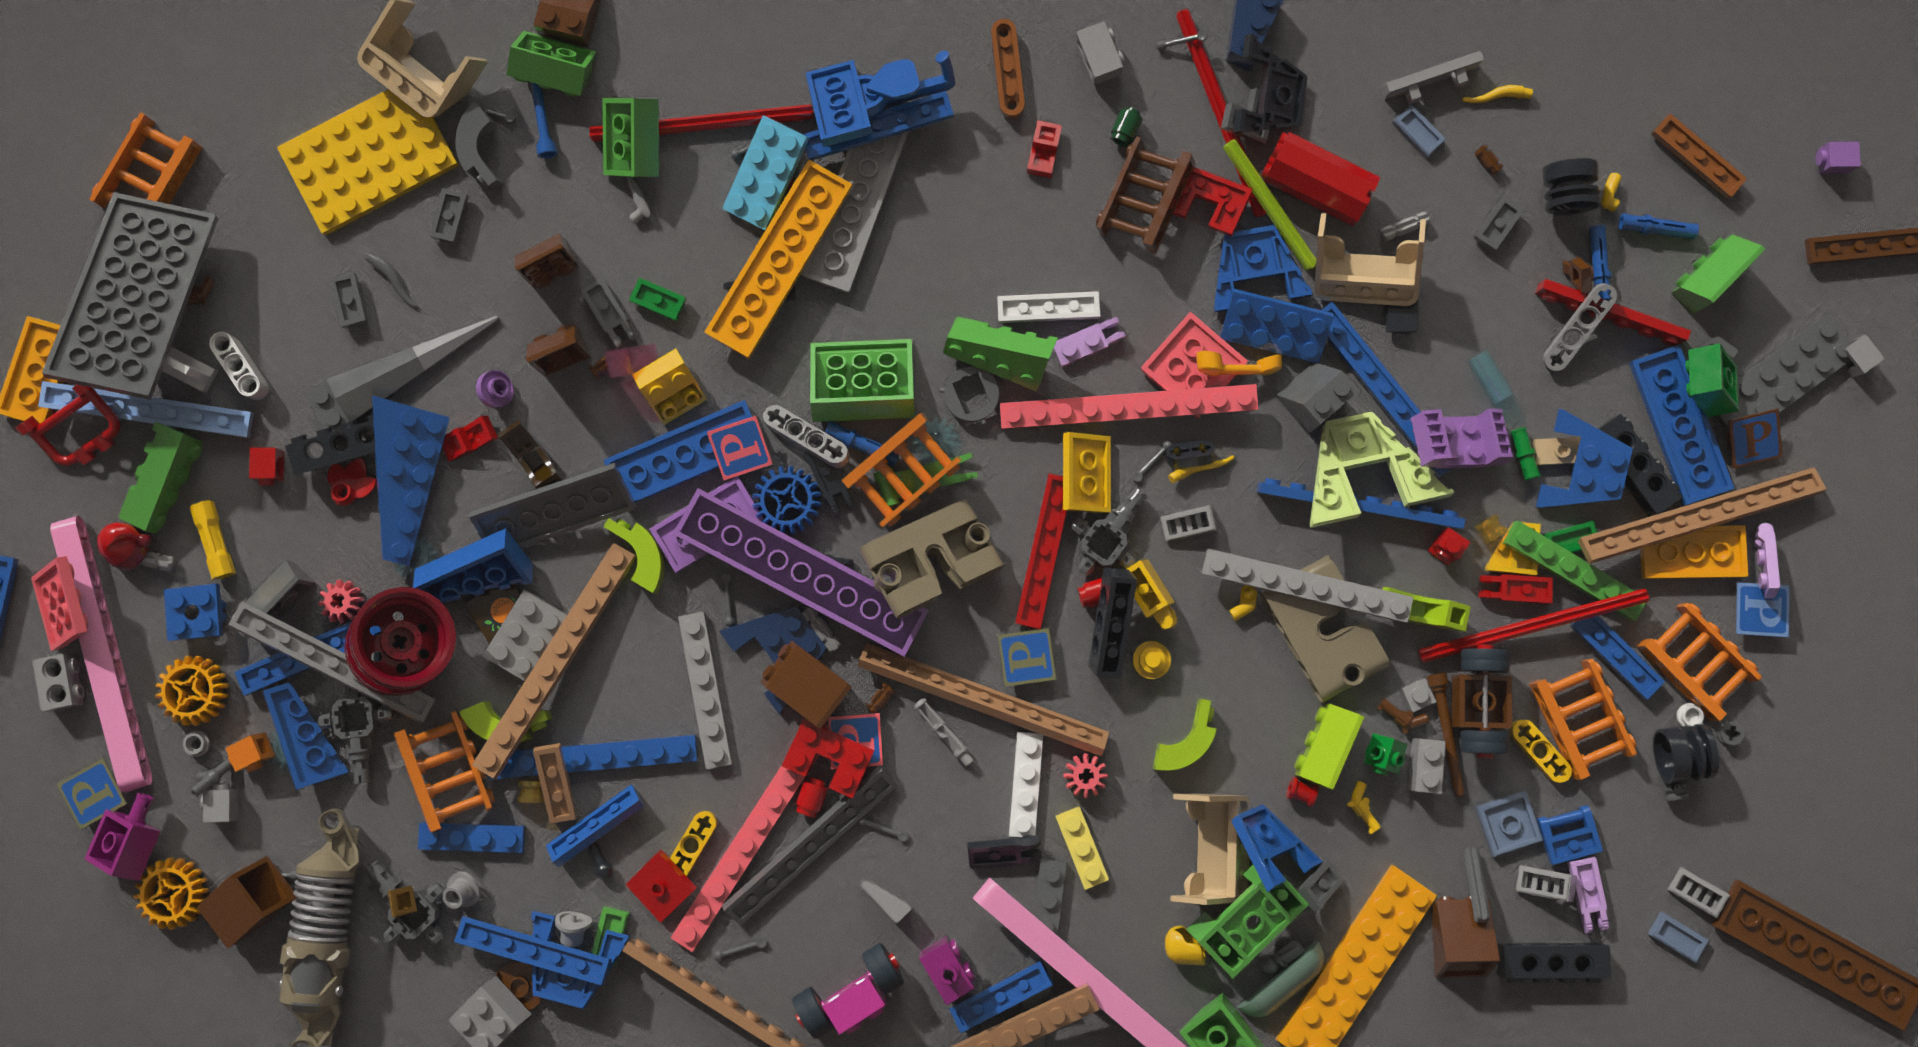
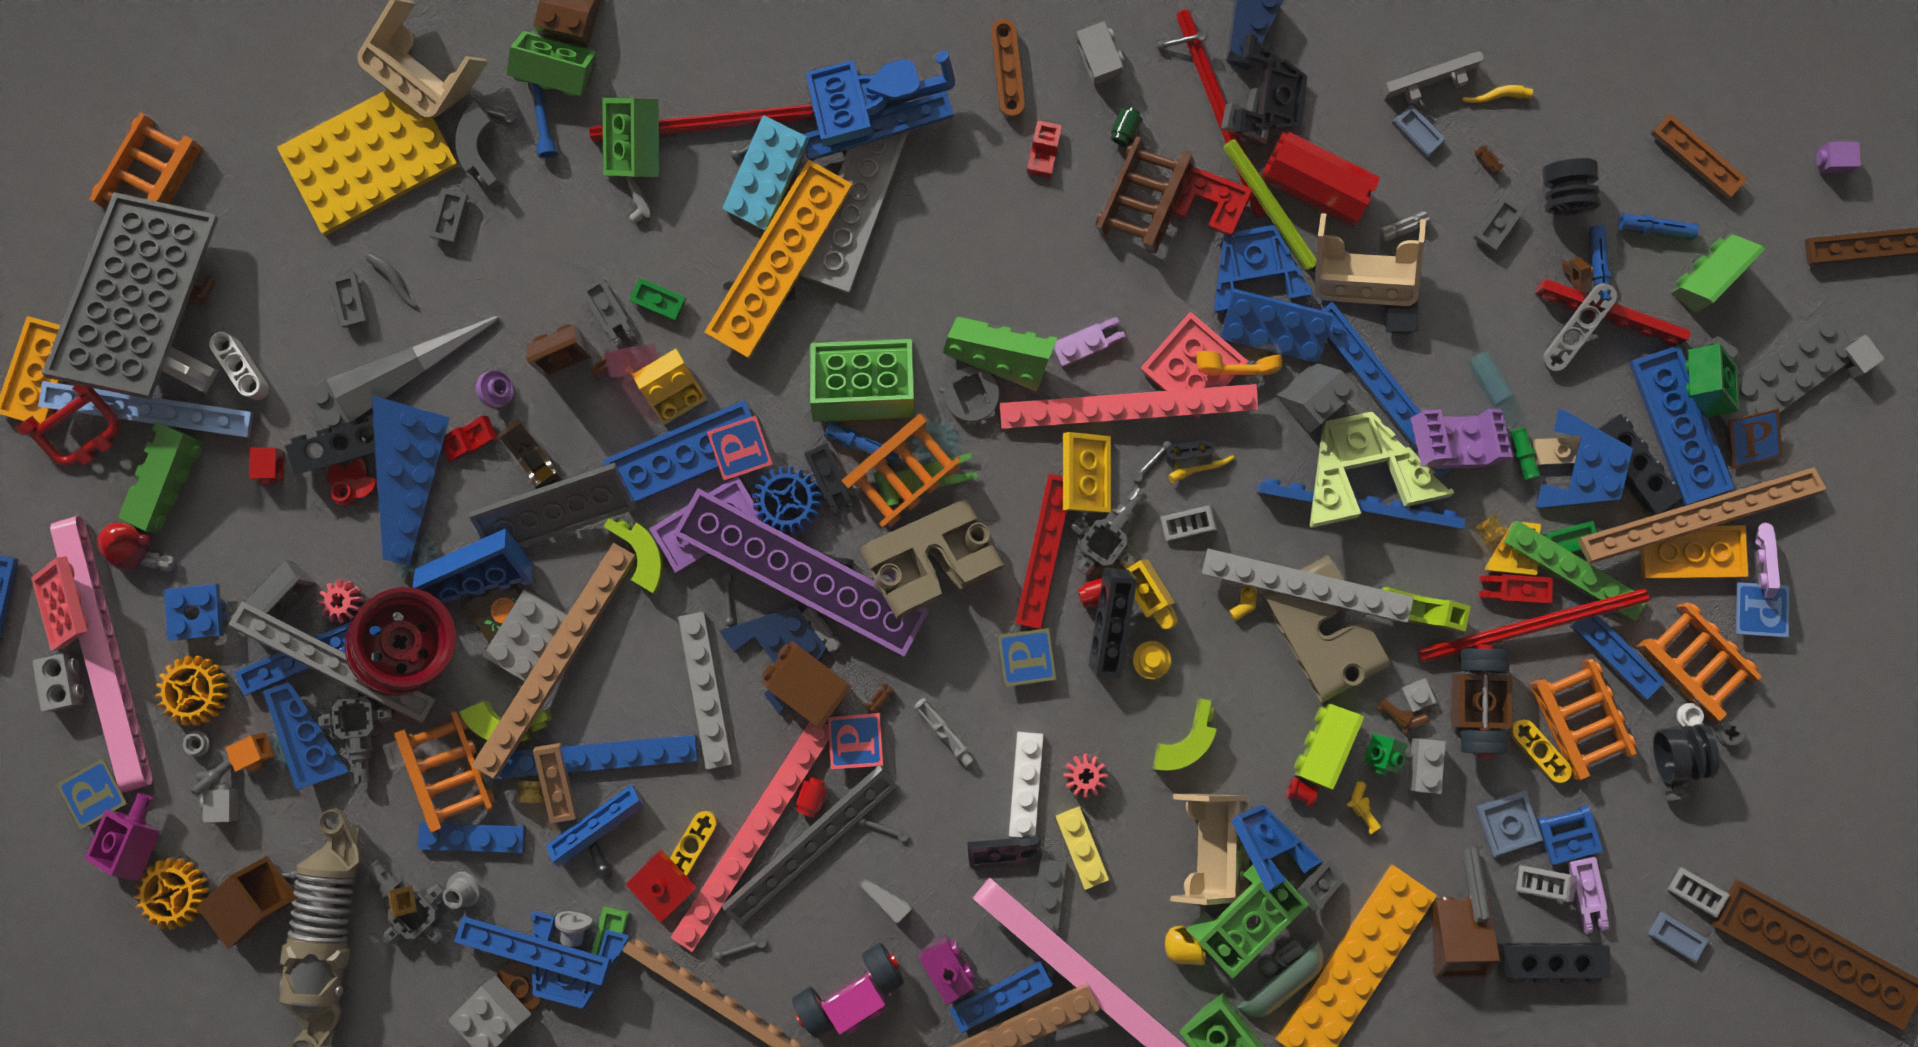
(207, 522): yellow axle -> none
(545, 261): reddish brown slope -> none
(807, 434): light grey beam -> none
(850, 755): red plate -> none
(983, 699): medium nougat plate -> none
(1048, 307): white plate -> none
(1438, 685): reddish brown piece -> none
(1448, 546): red brick -> none
(1610, 188): yellow arm -> none

